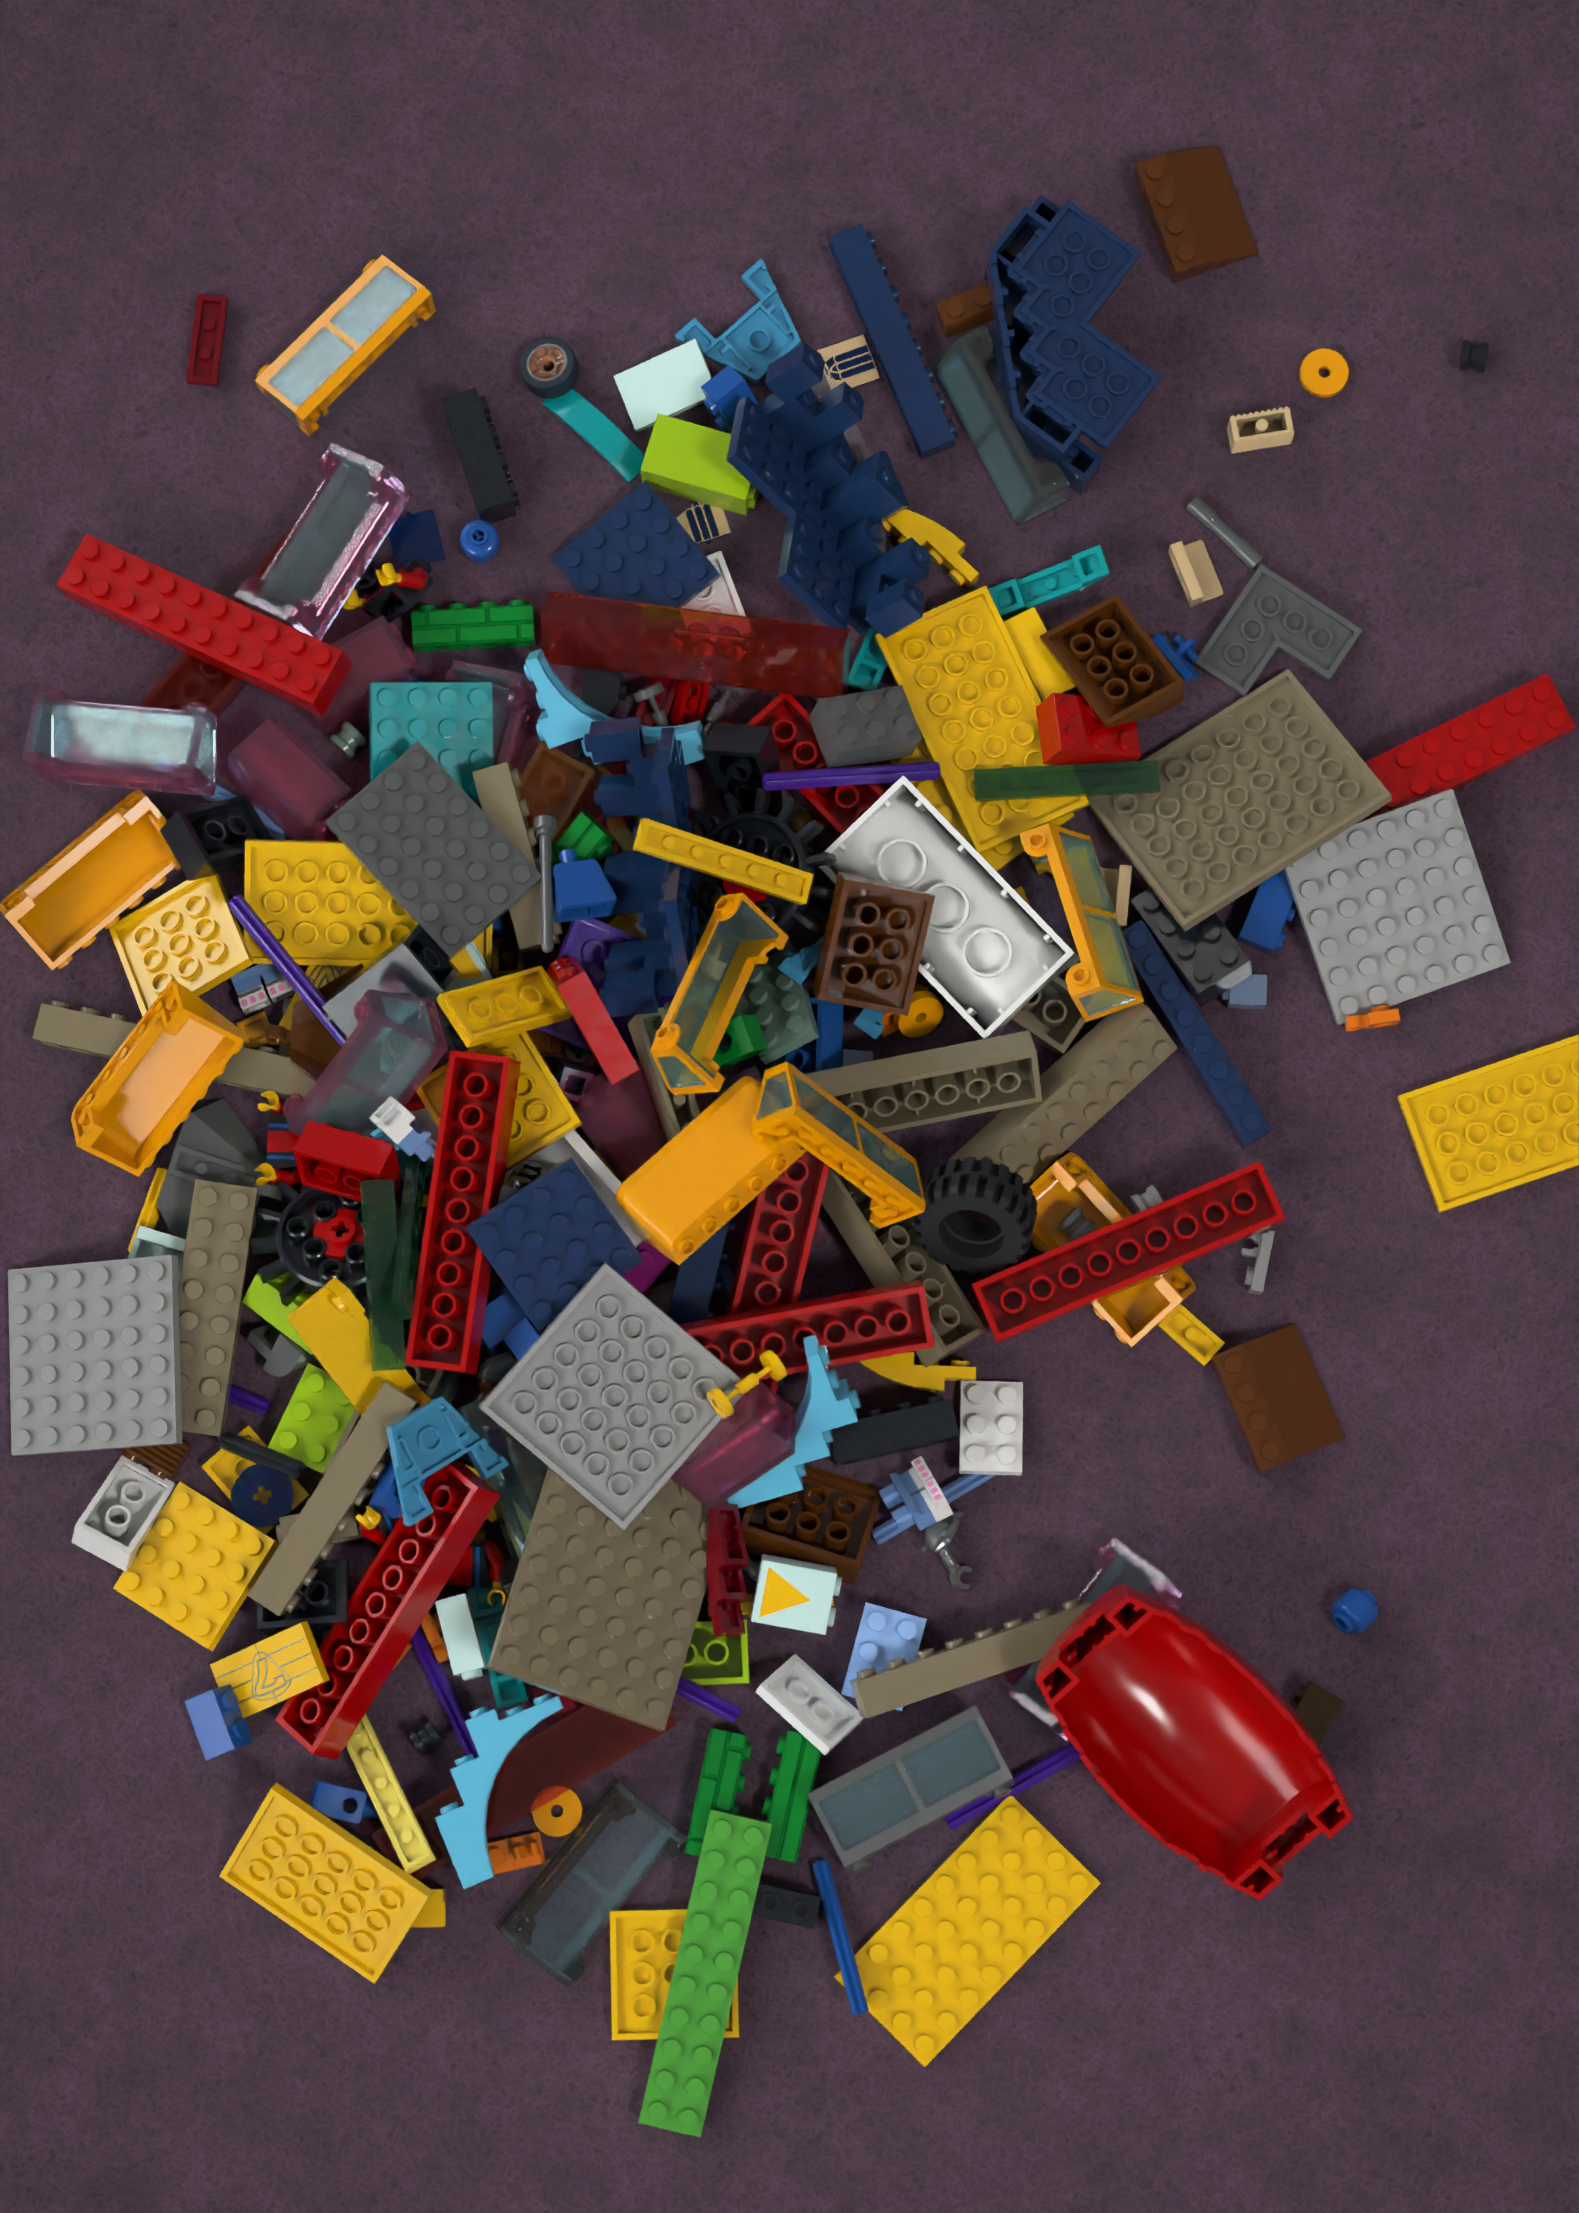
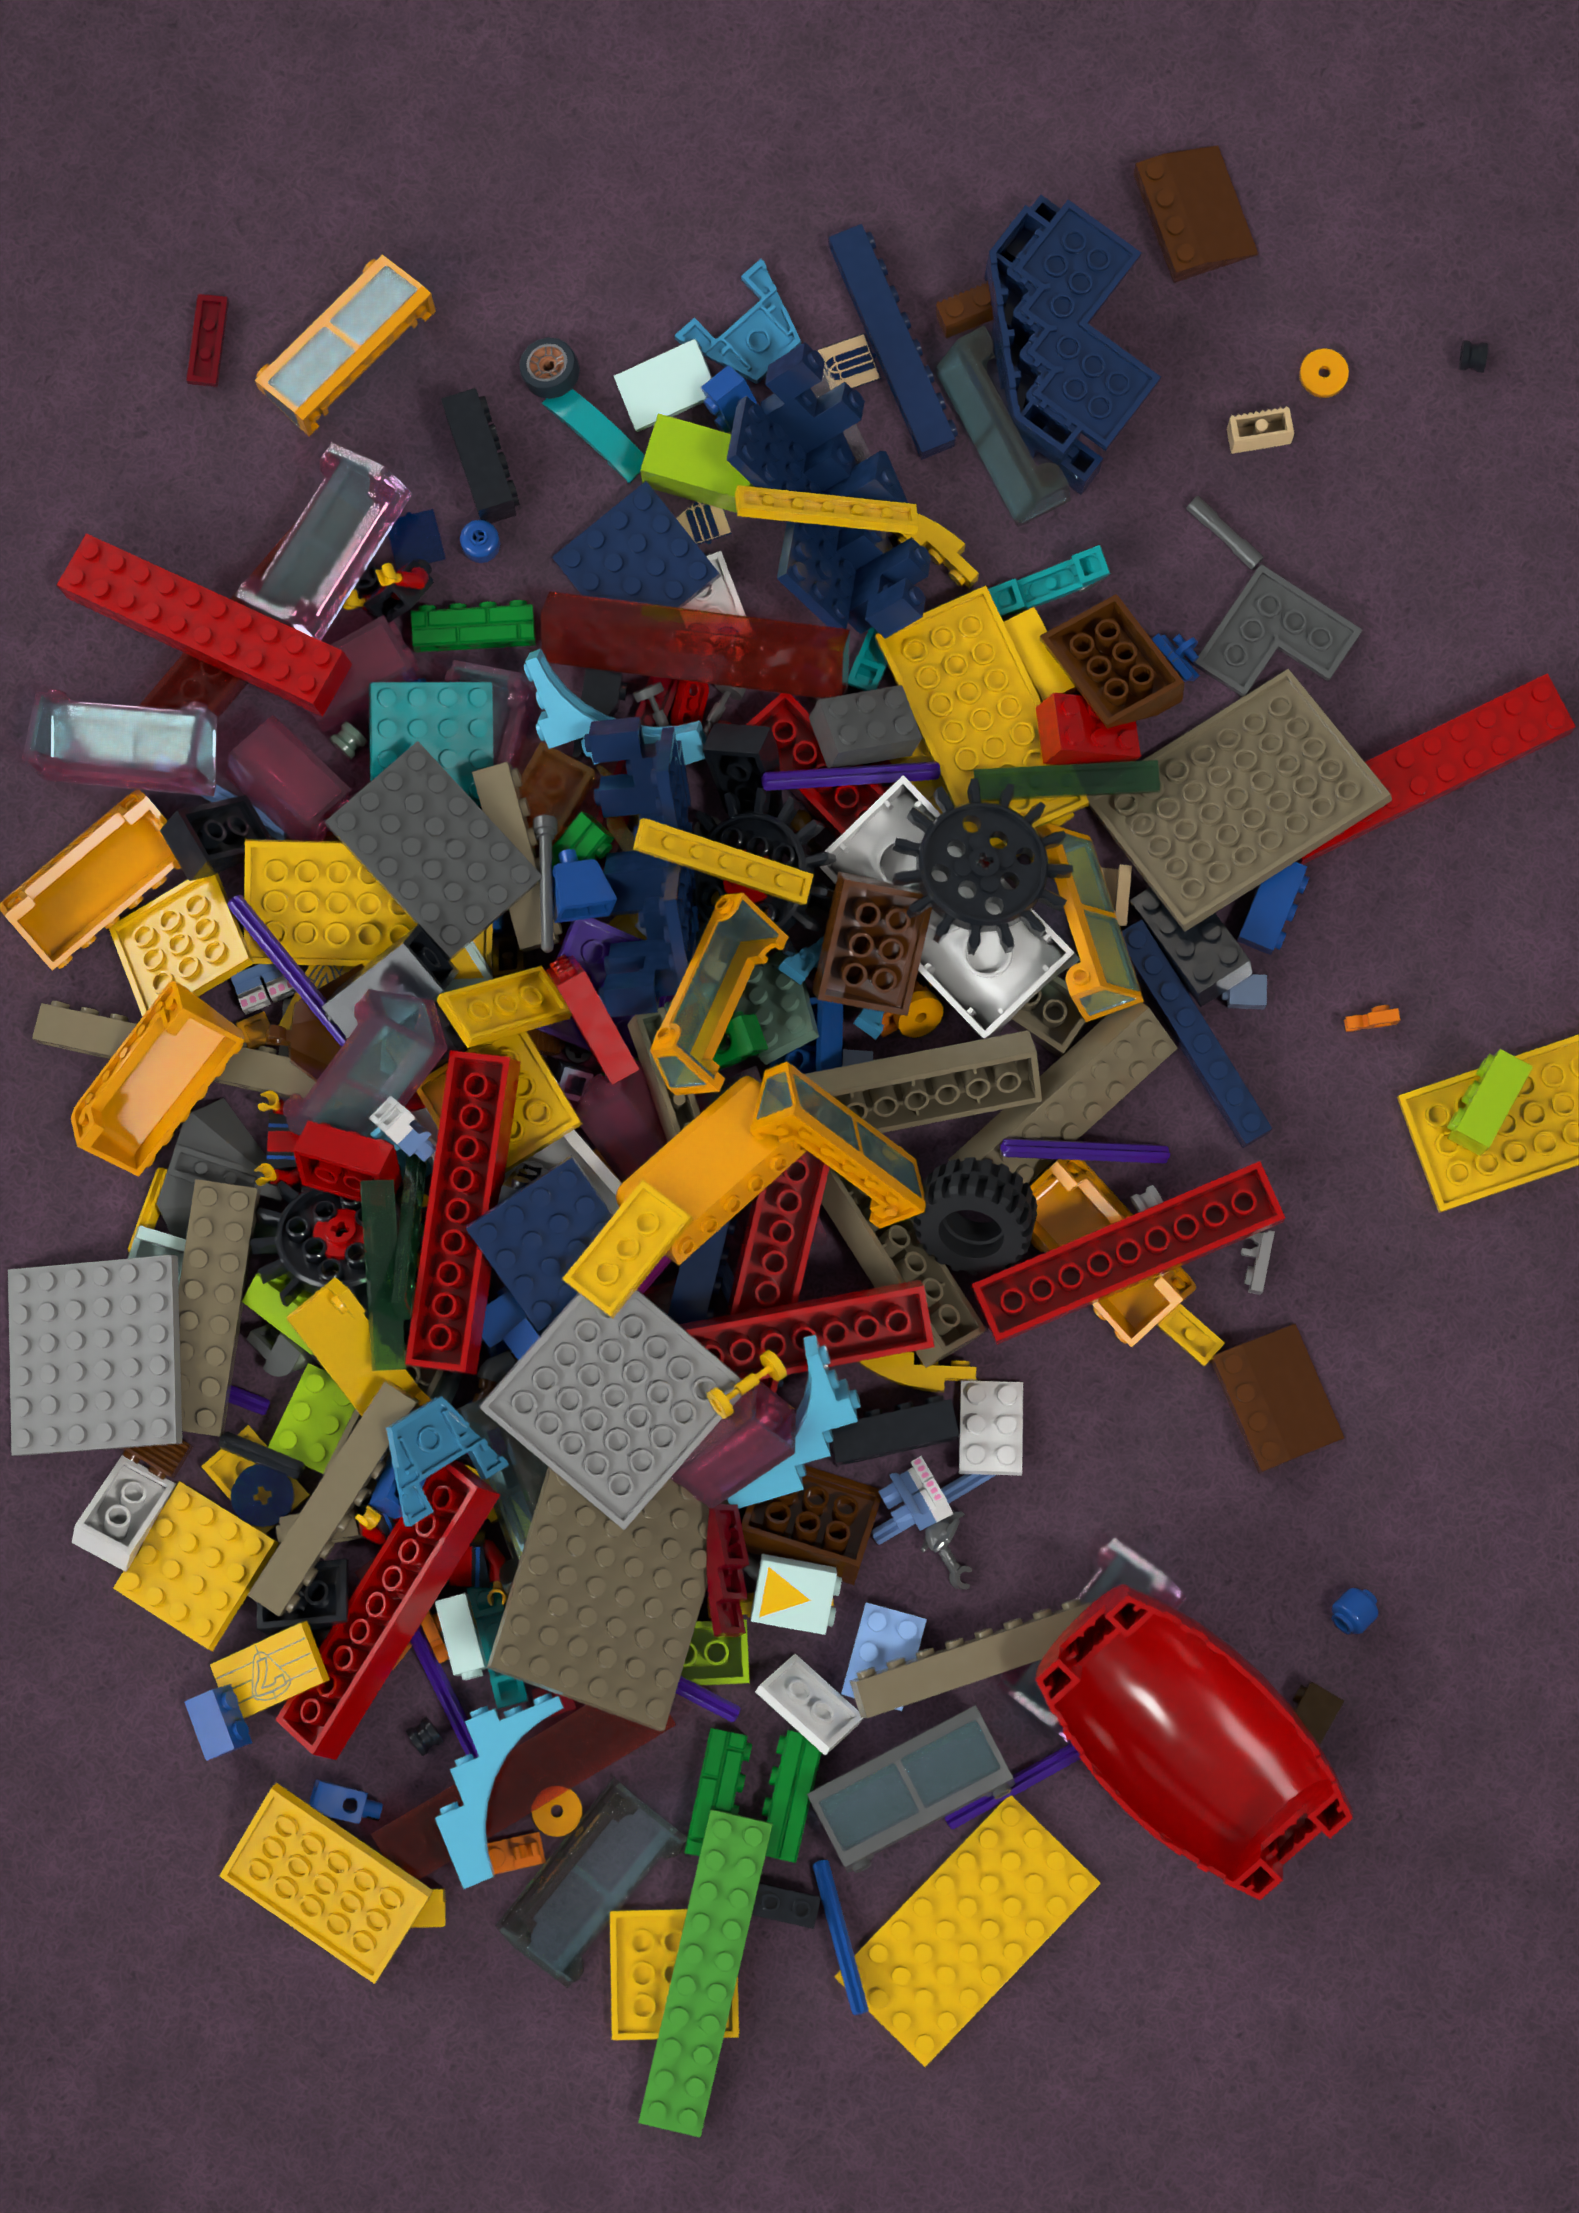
(389, 1798): light yellow tile -> none
(627, 1249): none -> yellow tile
(826, 510): none -> yellow plate
(992, 822): none -> black gear
(1075, 1224): dark grey wheel -> none
(1084, 1151): none -> dark purple axle
(1195, 572): tan panel -> none
(1396, 907): light grey plate -> none
(1488, 1101): none -> lime brick

